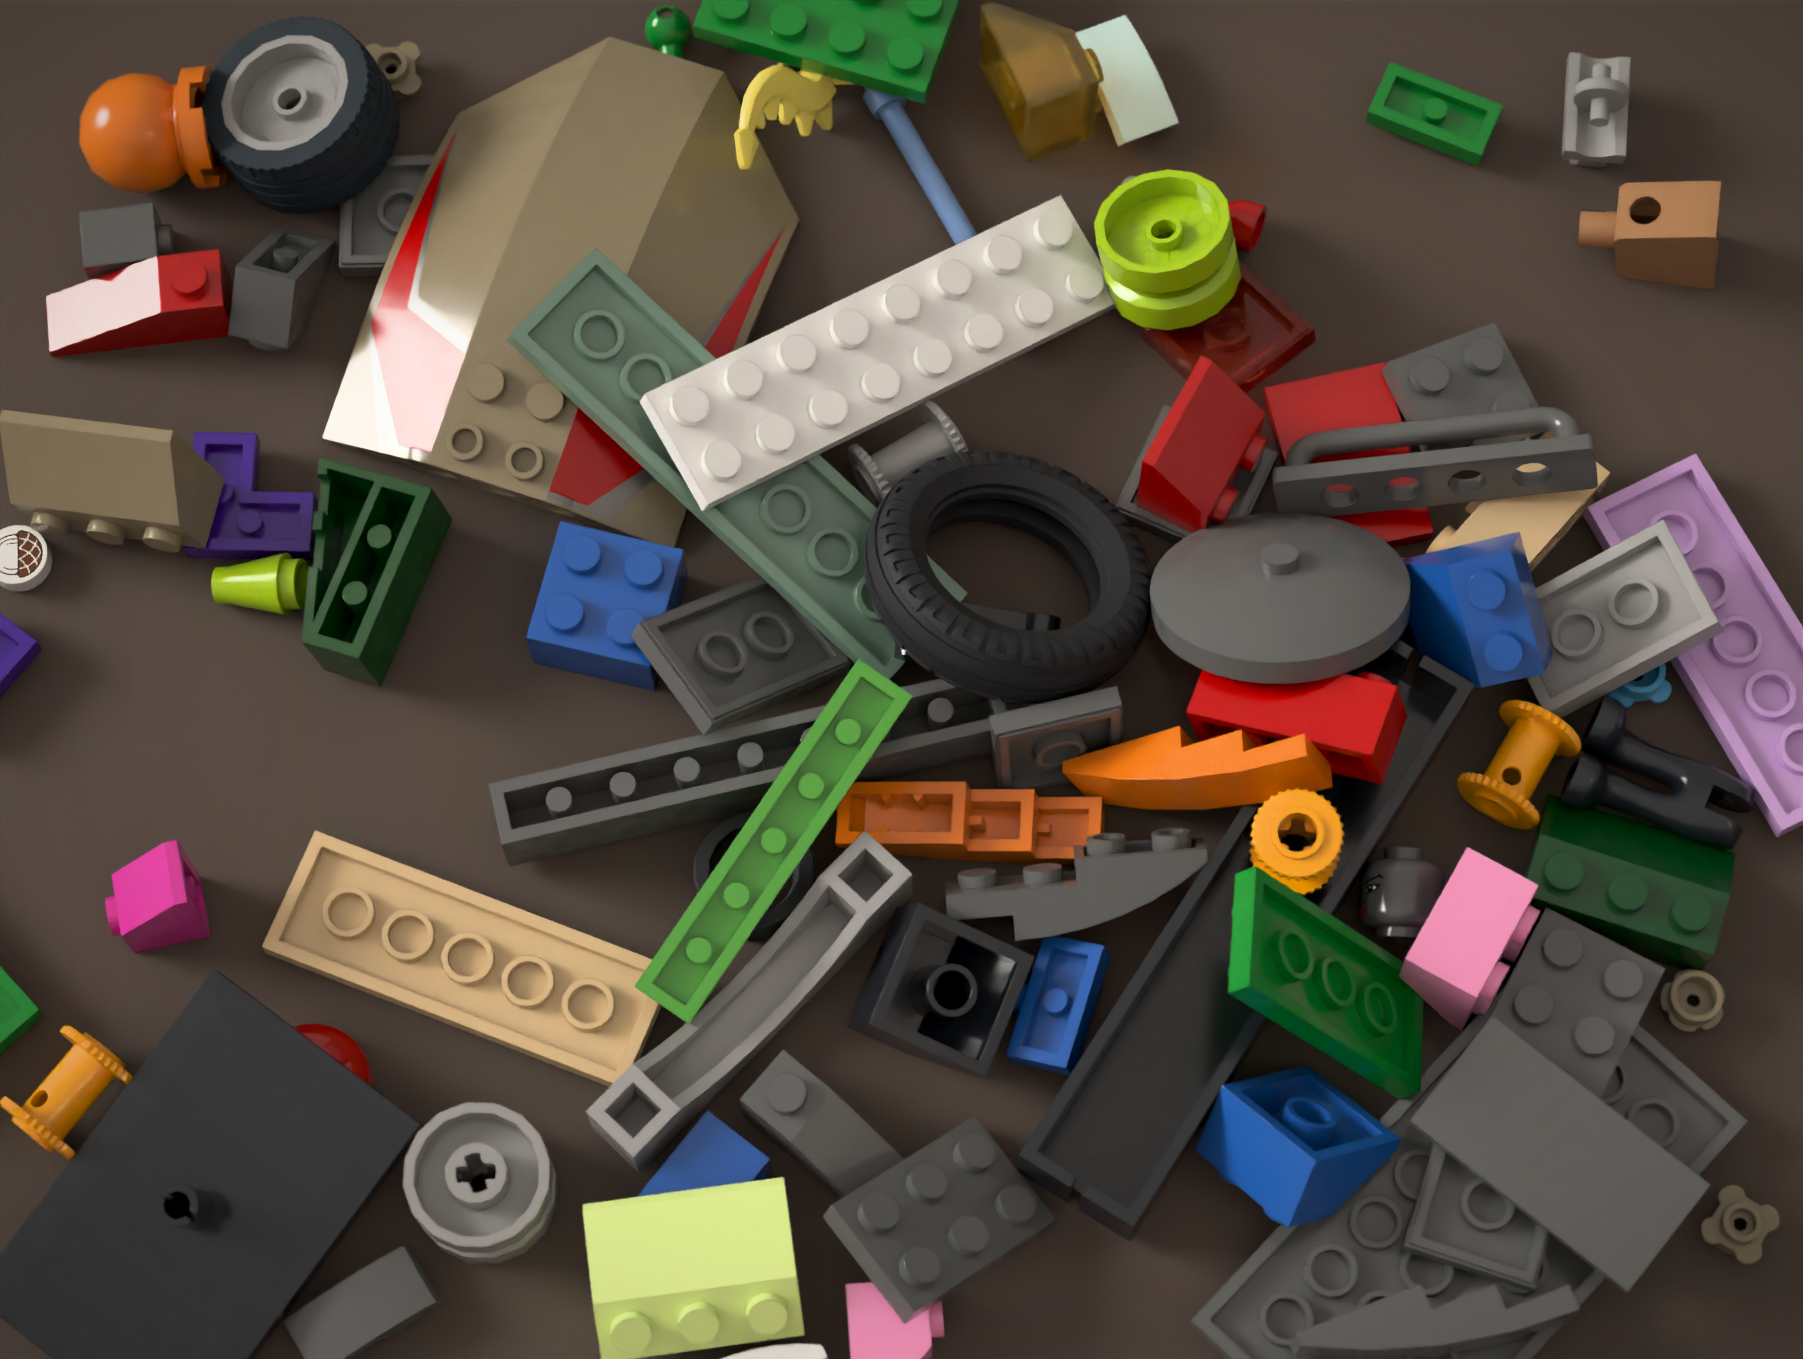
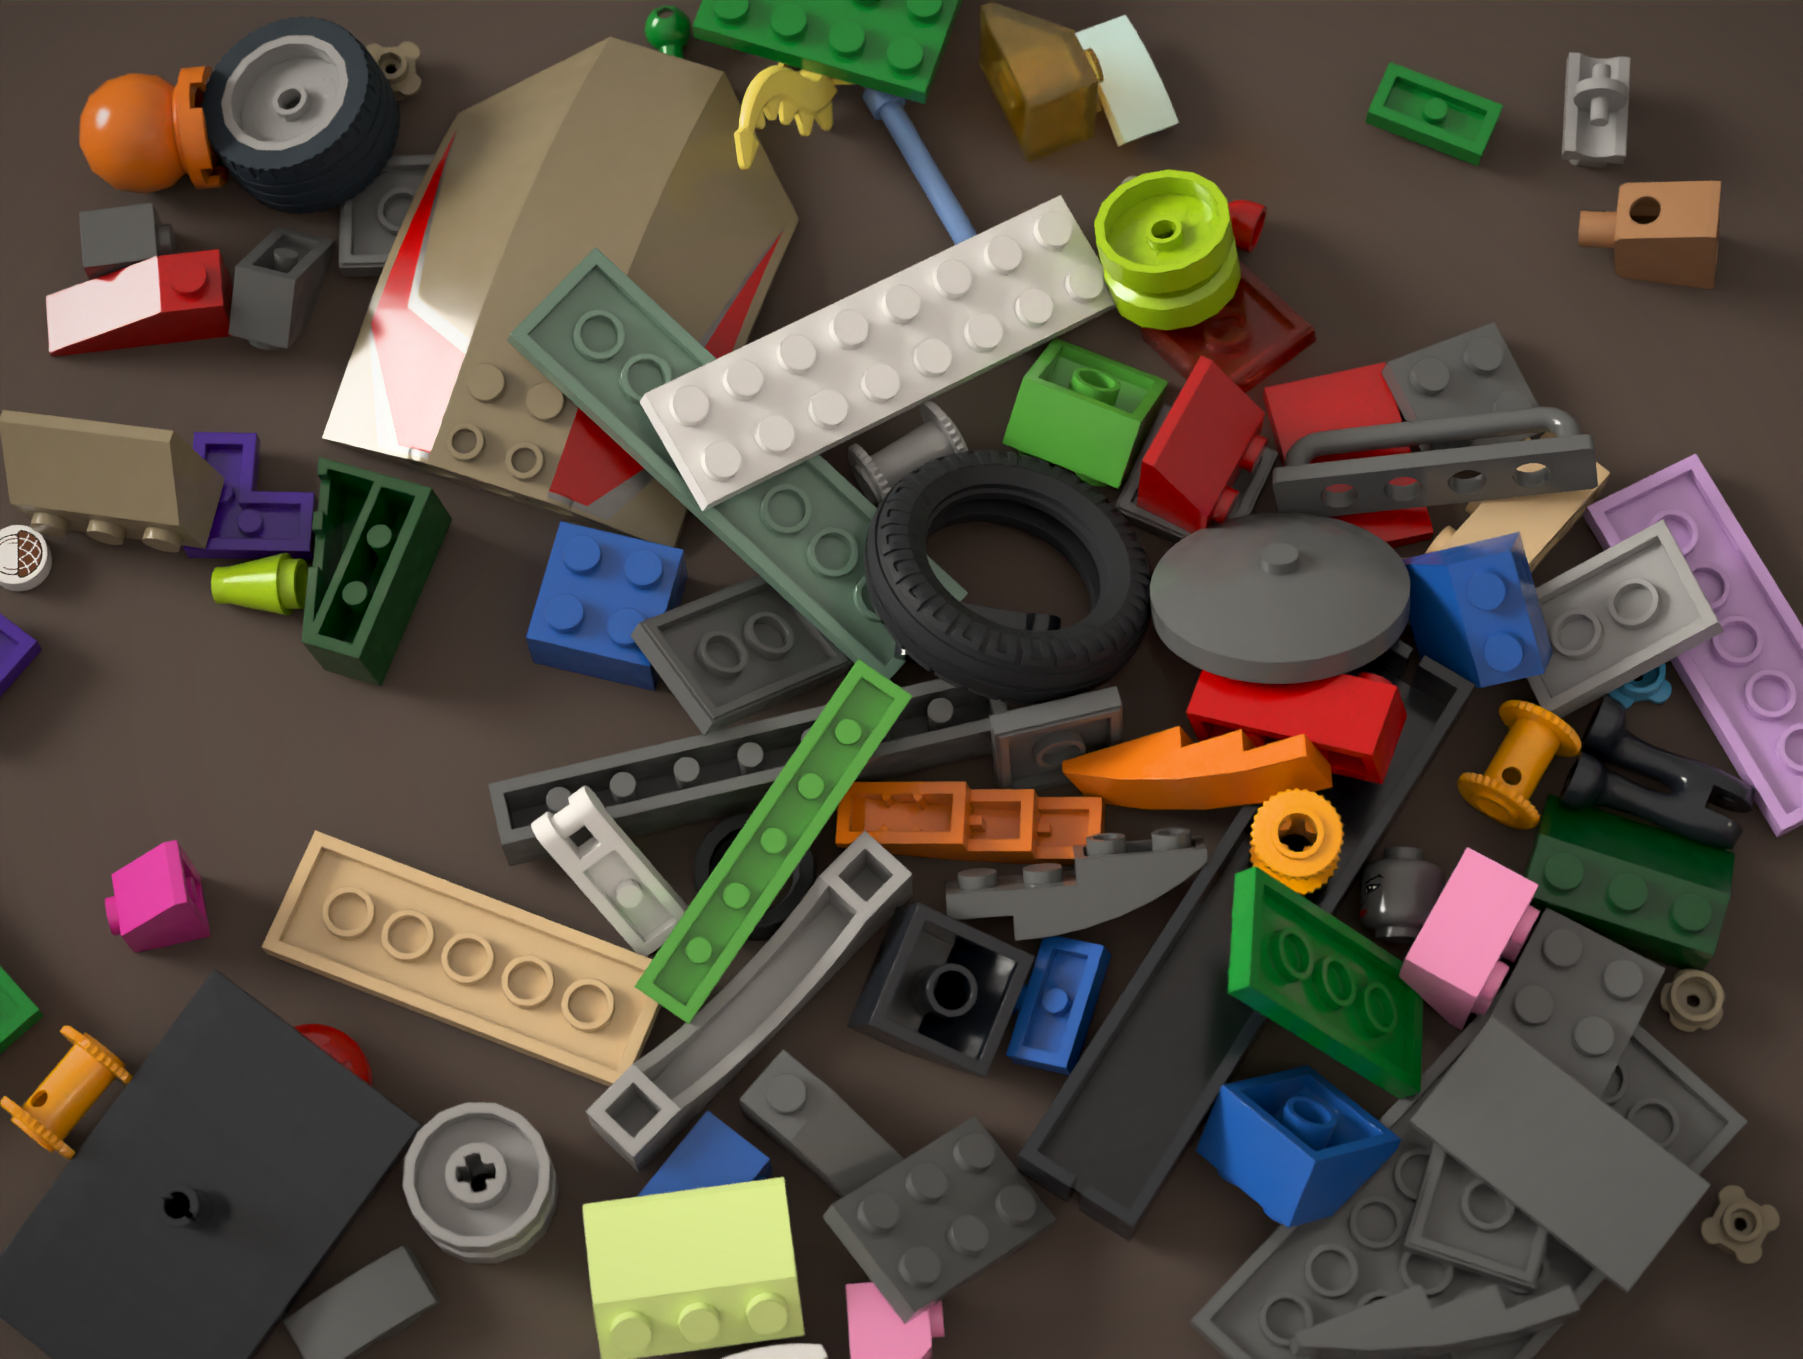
(612, 872): none -> white plate
(1084, 413): none -> bright green slope

